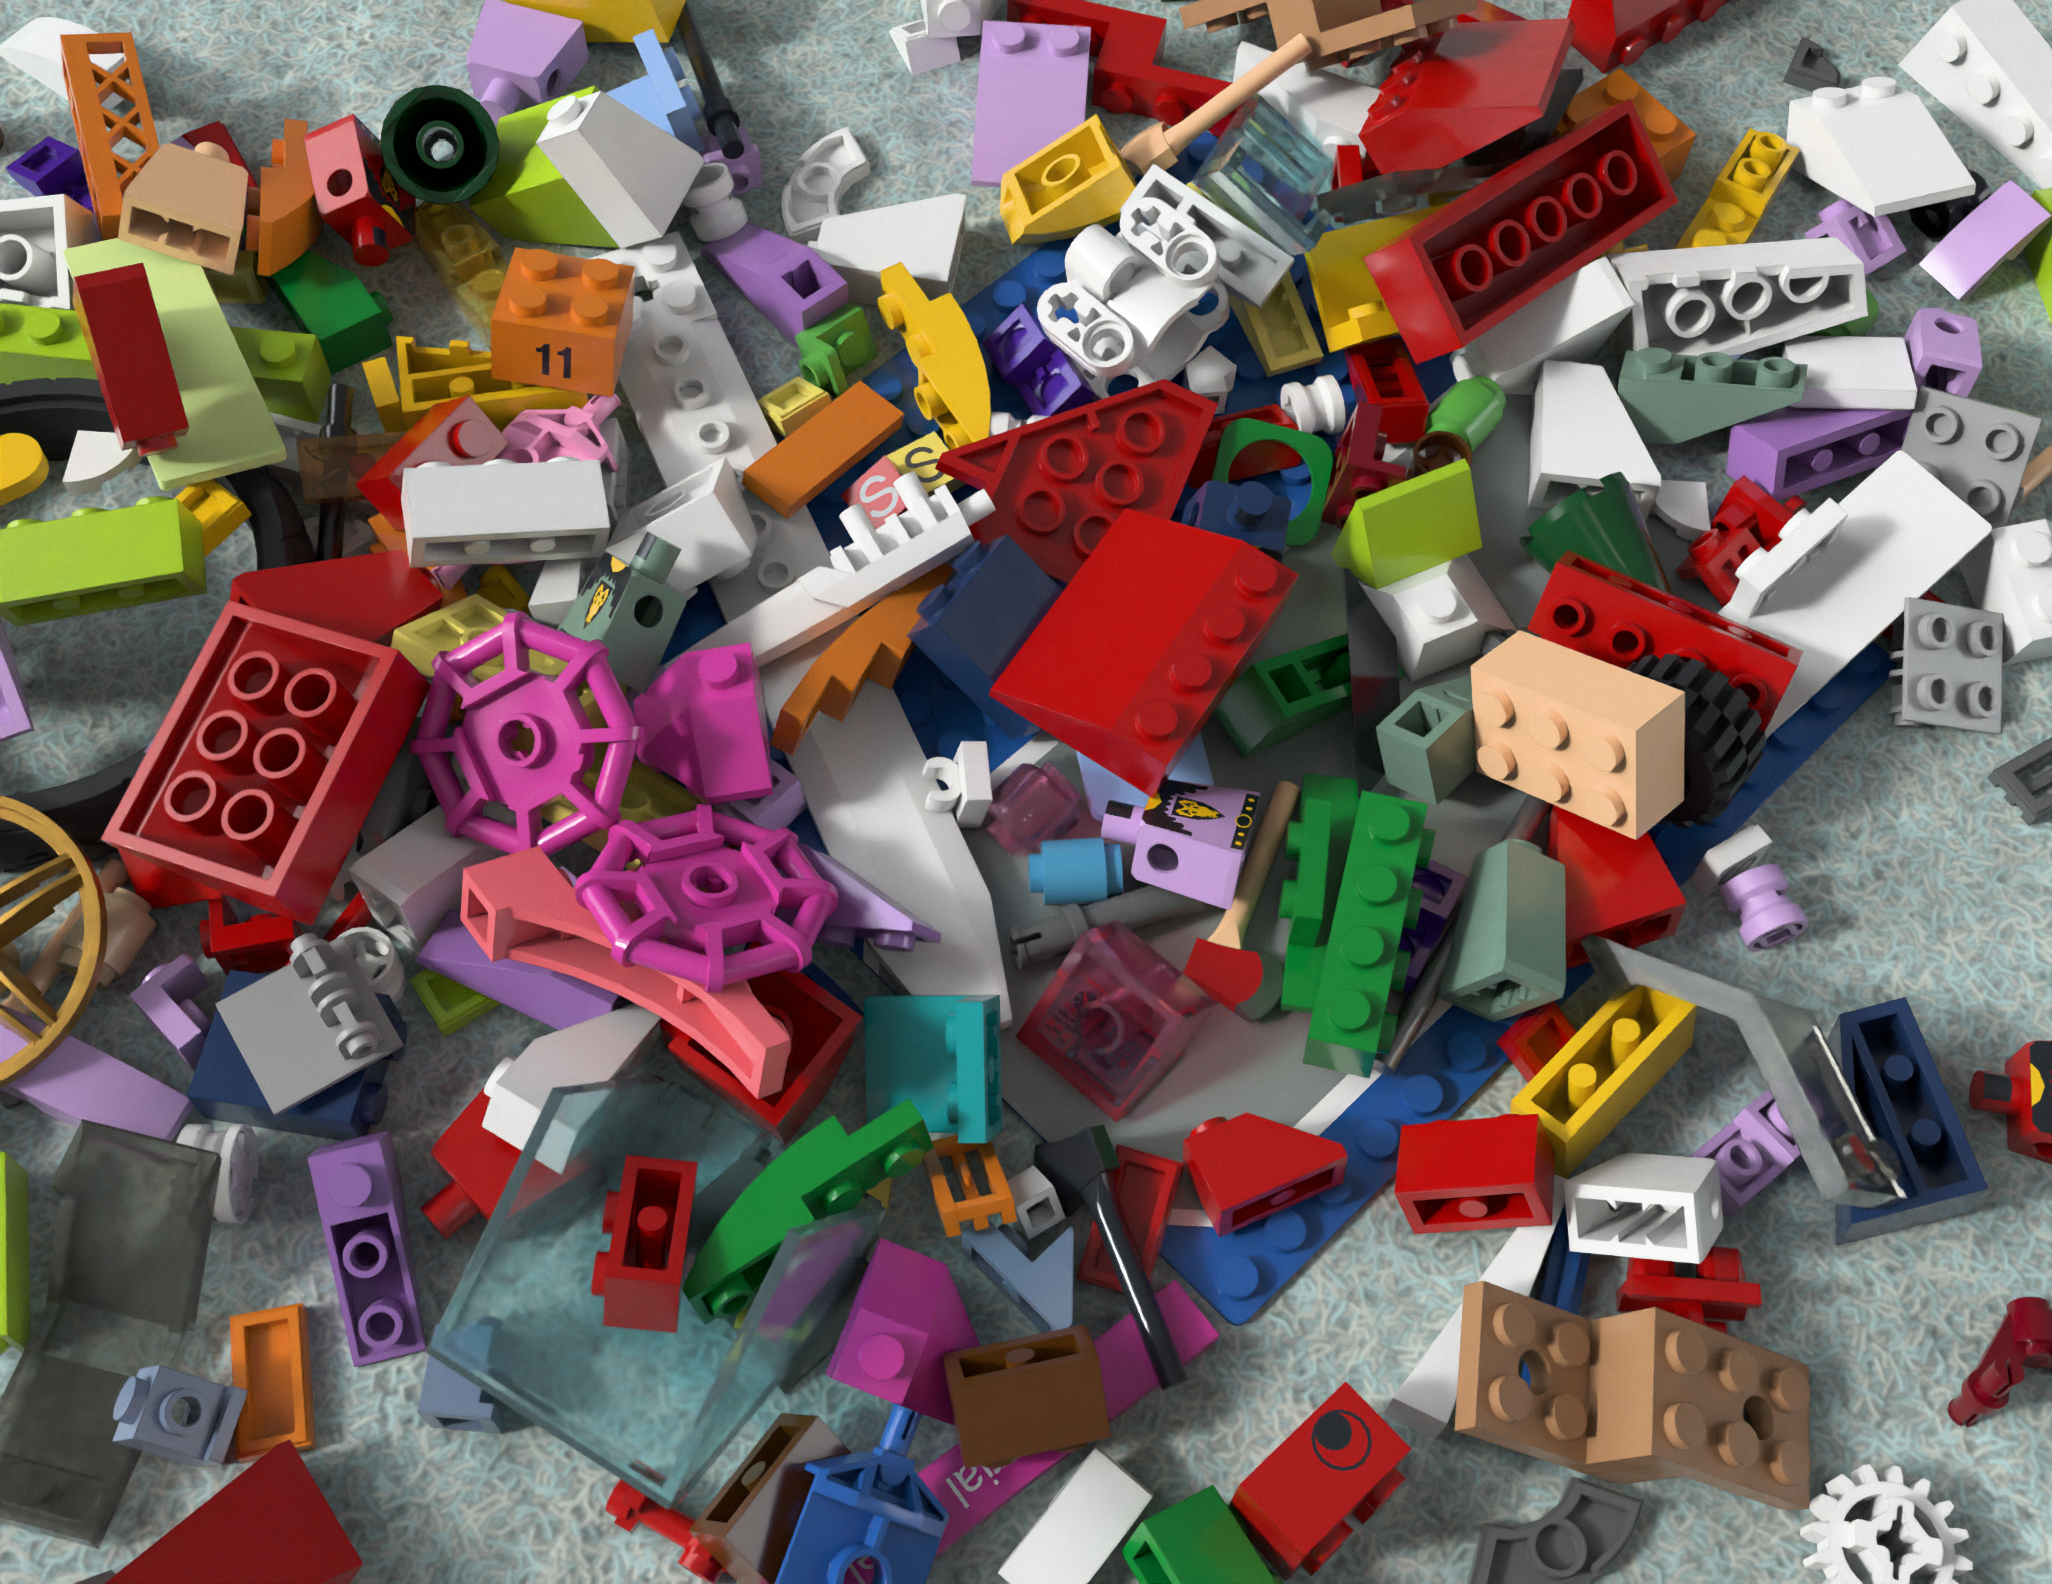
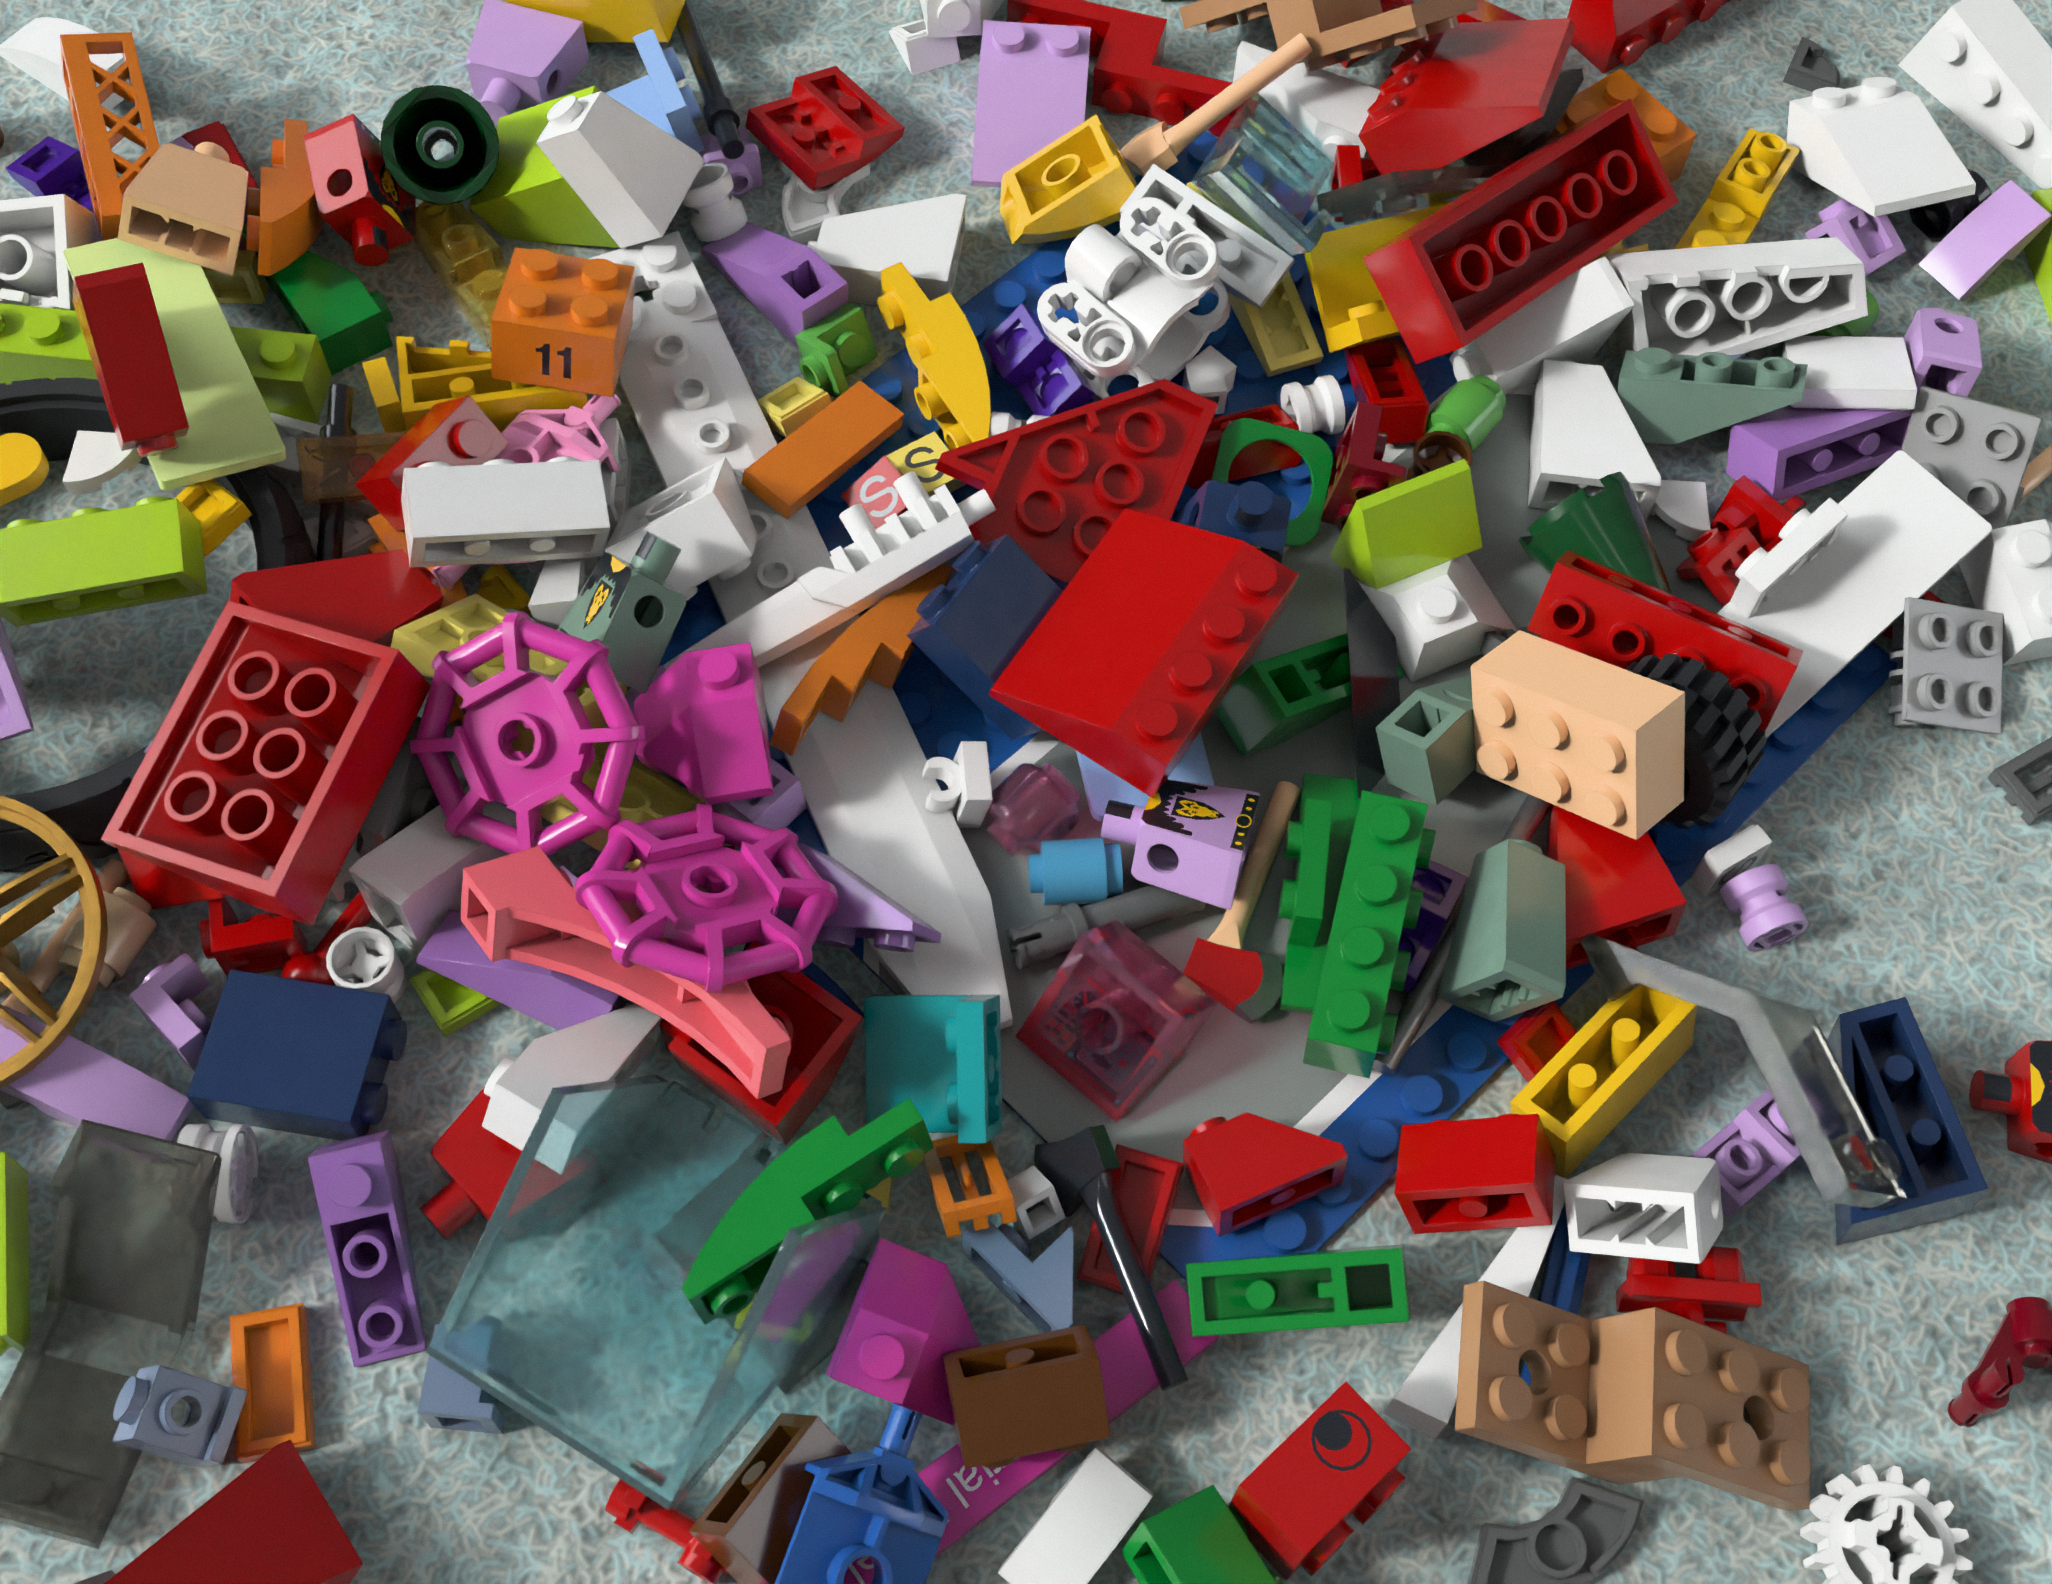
(308, 1023): light grey hinge -> none
(648, 1244): red brick -> none
(824, 127): none -> red slope
(1299, 1291): none -> green slope

